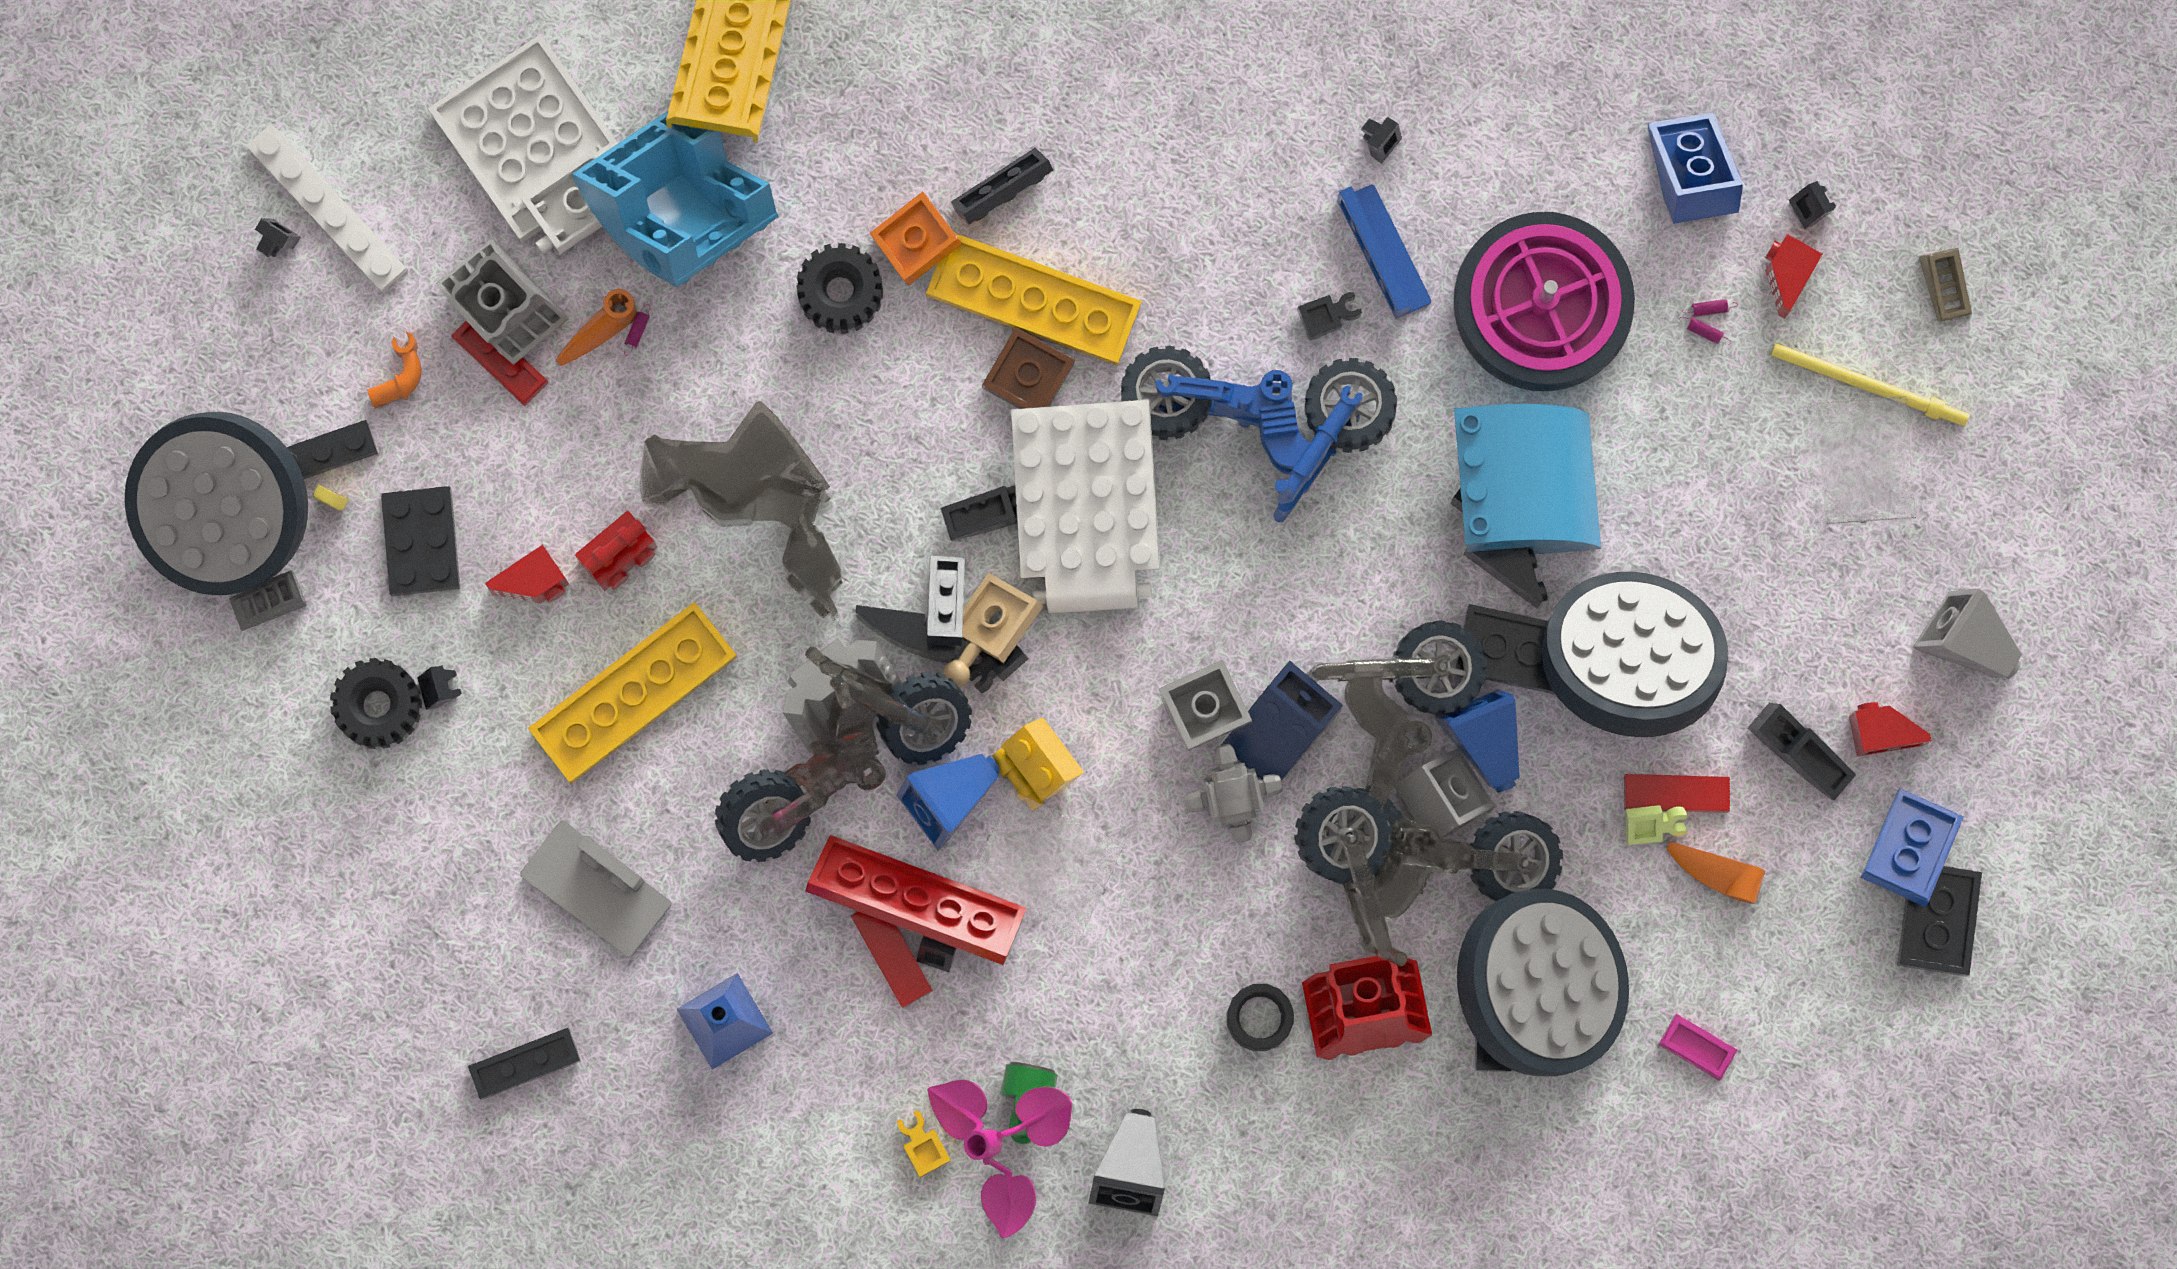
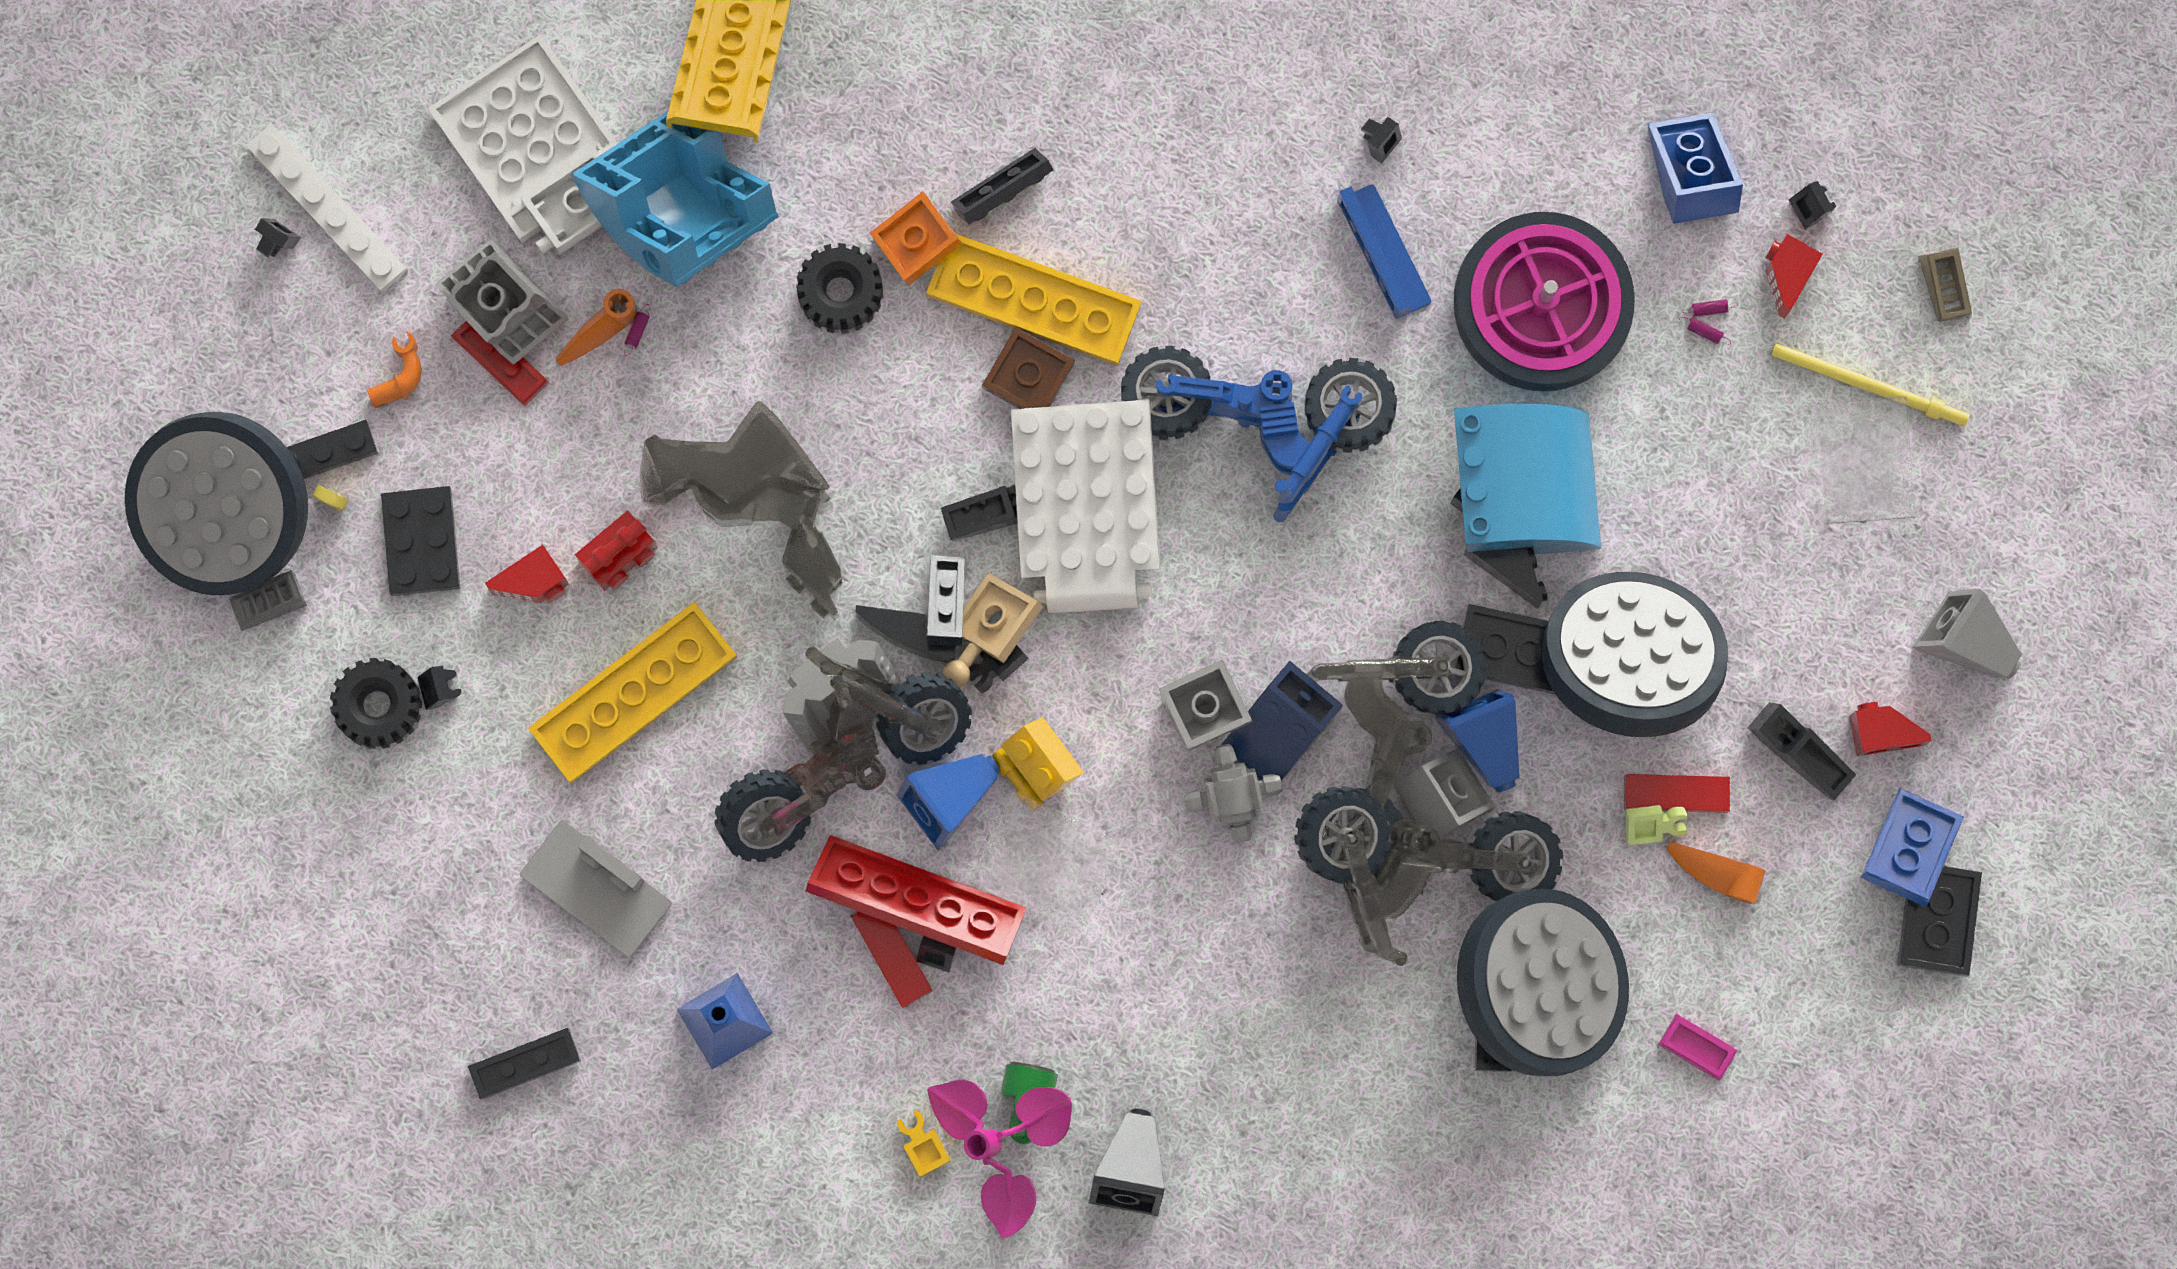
(1285, 1008): black tyre -> none
(1324, 317): black plate -> none
(1366, 1006): red slope -> none

